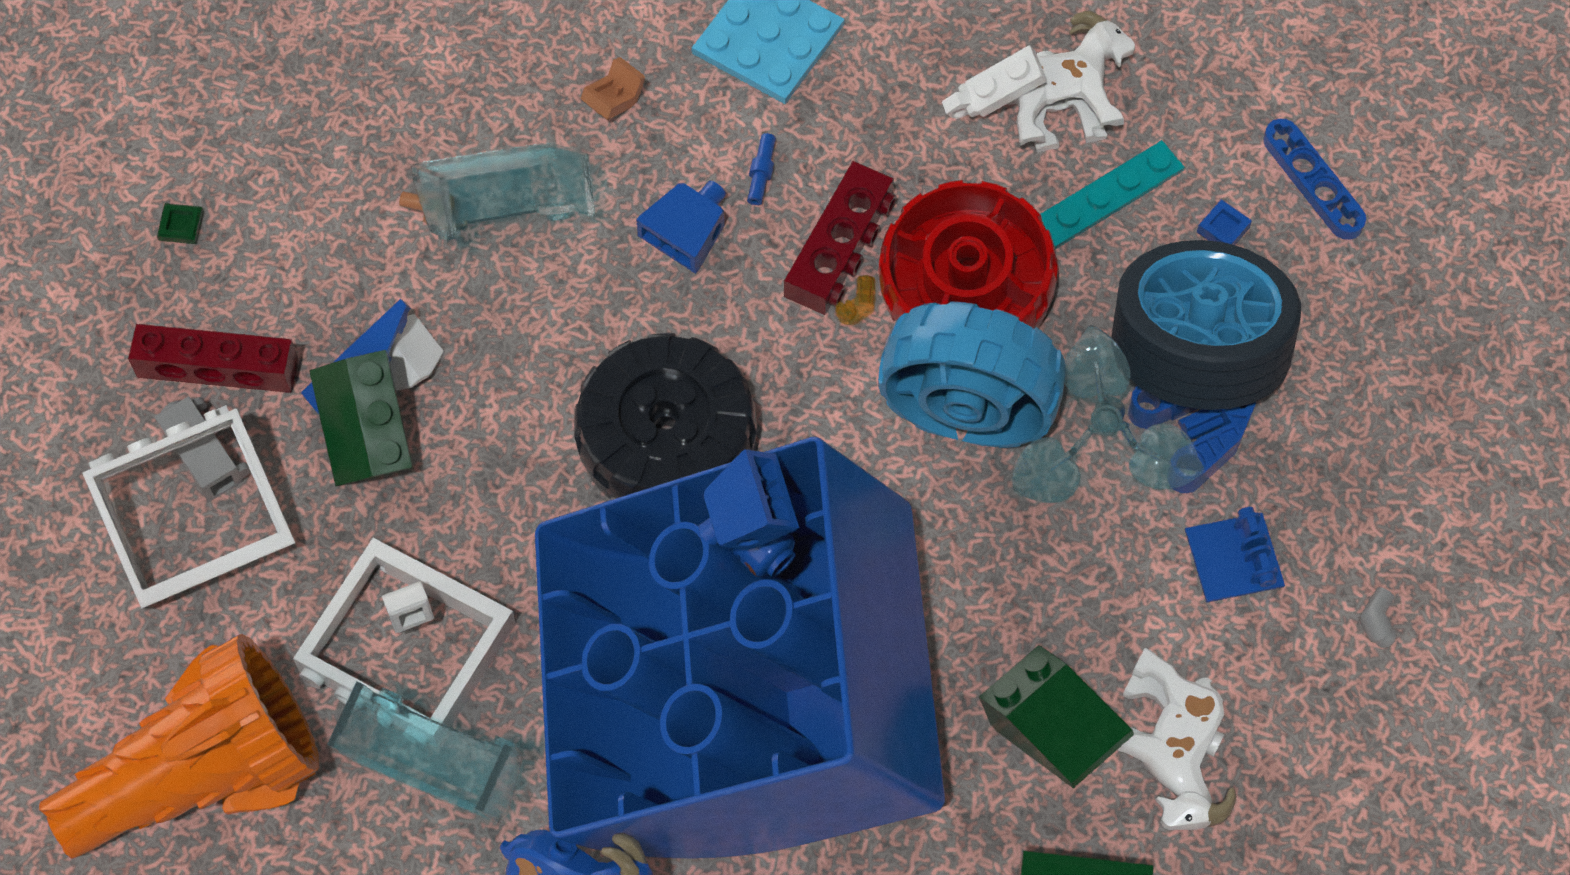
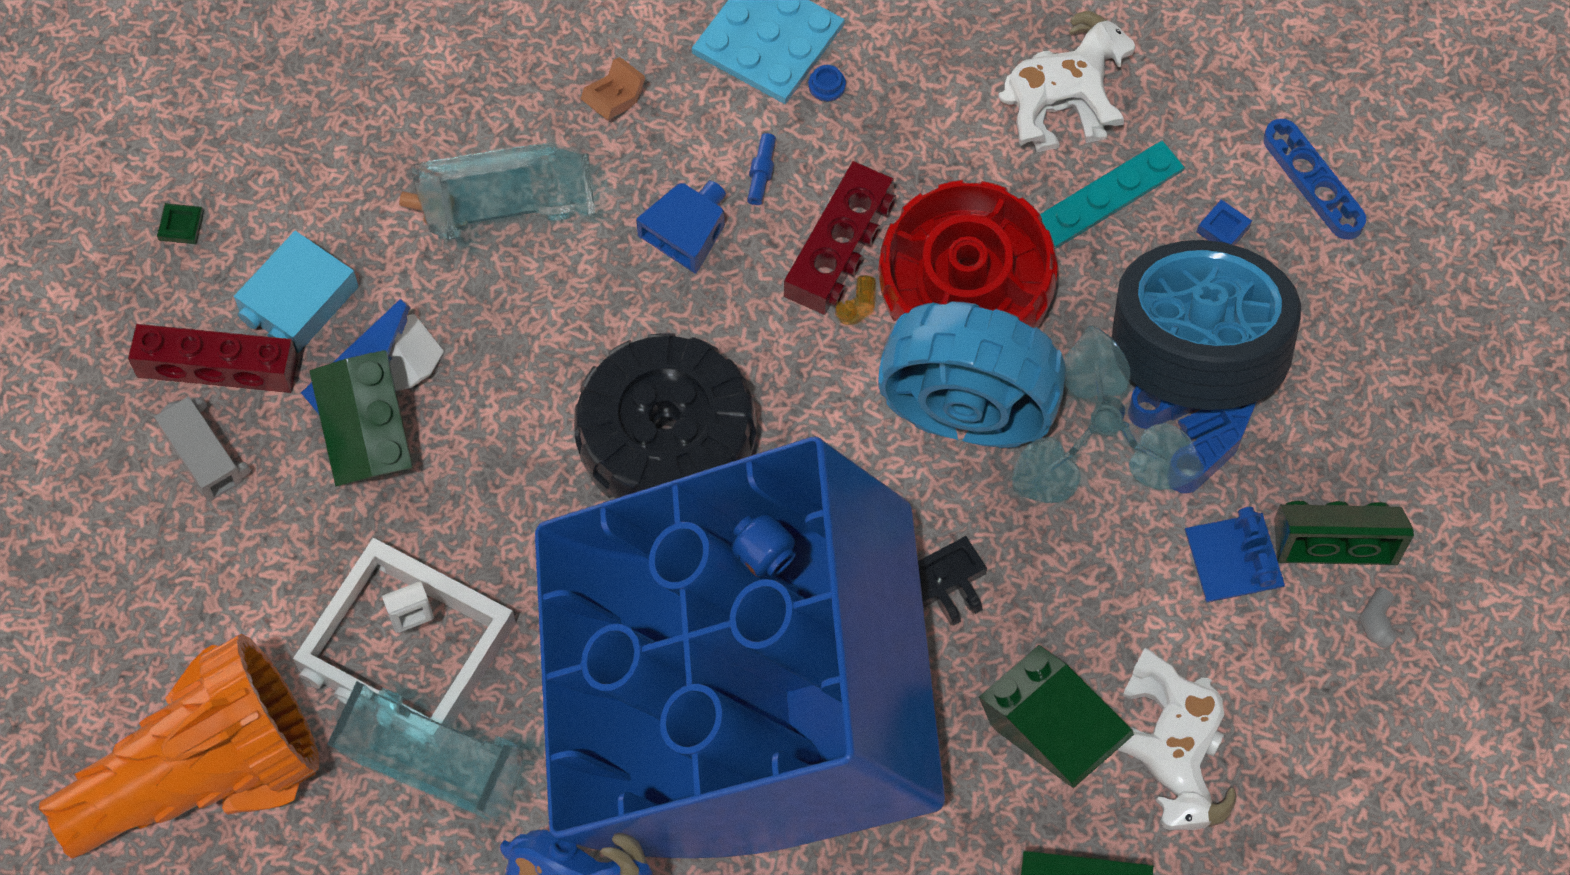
(144, 451): white window -> none
(295, 291): none -> medium azure brick
(748, 503): blue torso -> none
(827, 83): none -> blue plate
(950, 570): none -> black hinge
(997, 85): white hinge -> none
(1341, 533): none -> dark green slope

